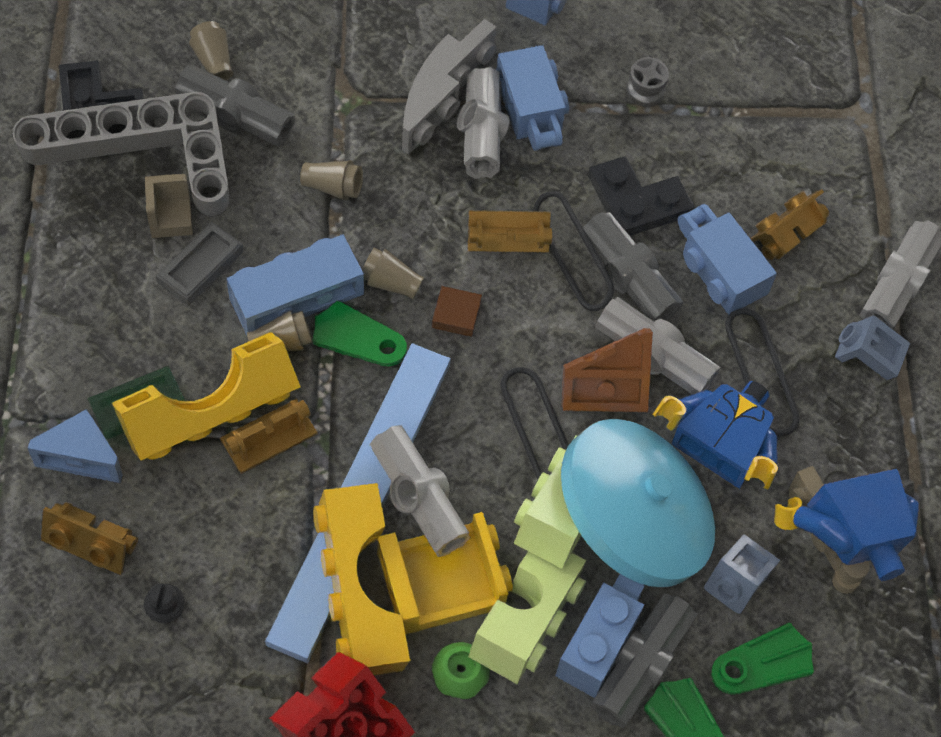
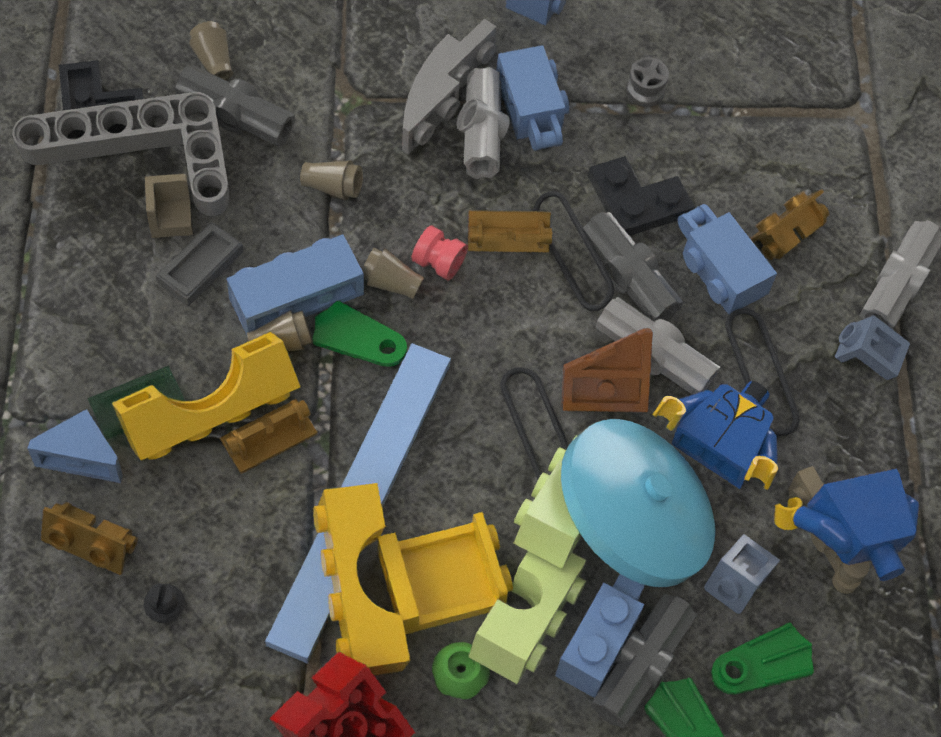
(419, 490): light grey piece -> none
(441, 253): none -> coral wheel
(456, 311): reddish brown tile -> none

